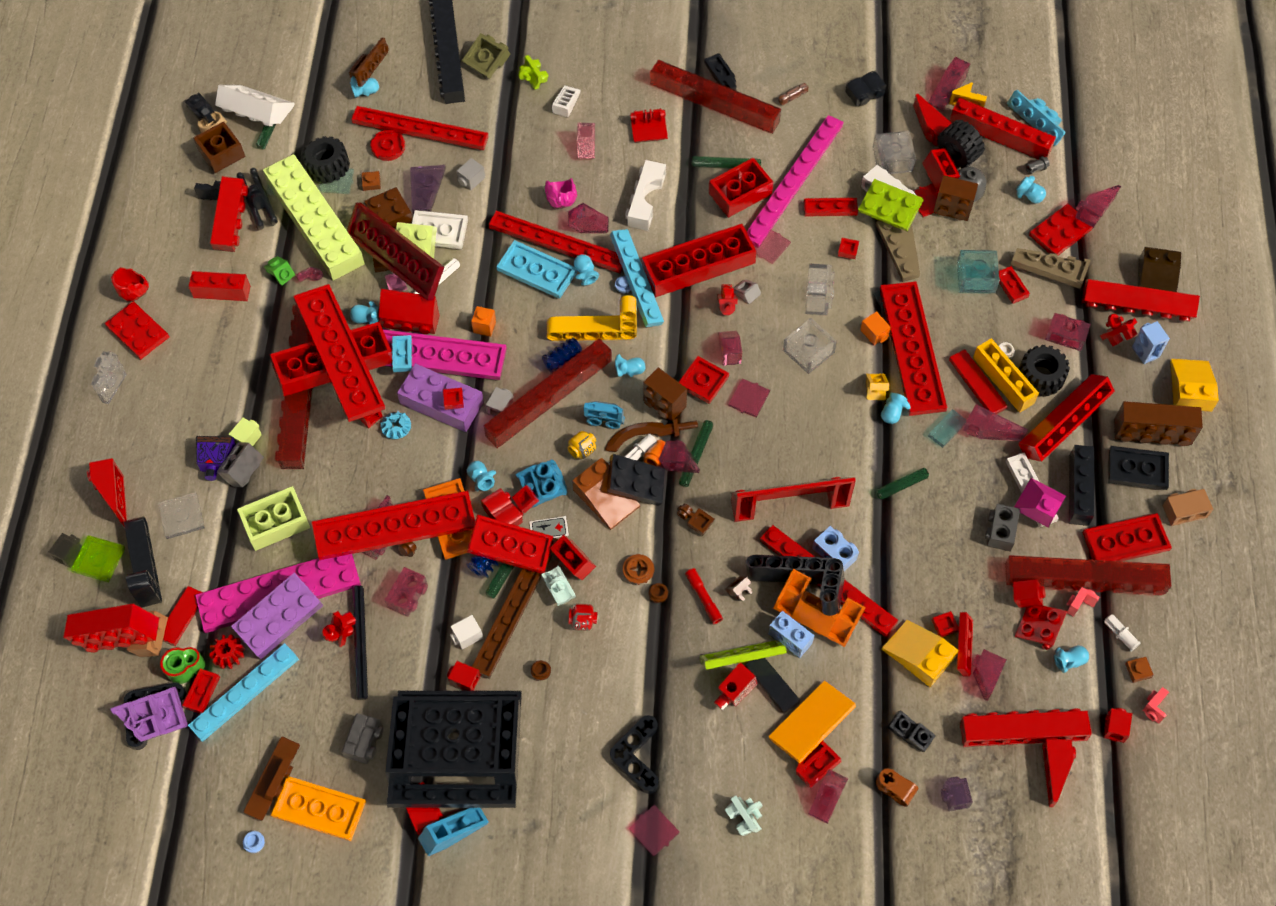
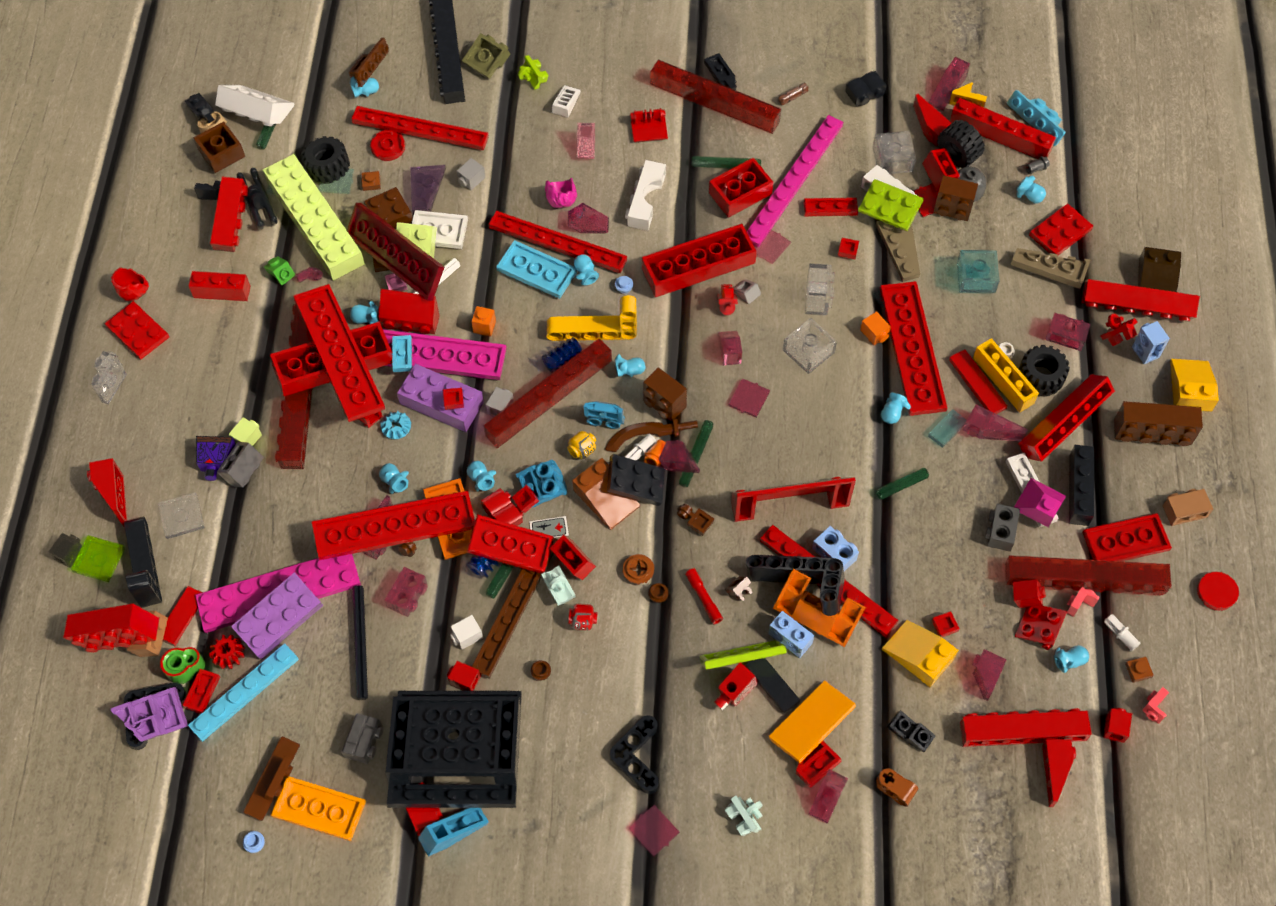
(273, 518): yellowish green brick -> none
(339, 628): red hips -> none
(390, 475): none -> medium azure animal
(636, 278): medium azure plate -> none
(704, 379): red plate -> none
(876, 386): yellow slope -> none
(956, 794): clear purple brick -> none
(965, 644): red tile -> none
(1012, 285): red plate -> none
(1095, 205): clear pink slope -> none
(1138, 468): black plate -> none
(1218, 591): none -> red tile

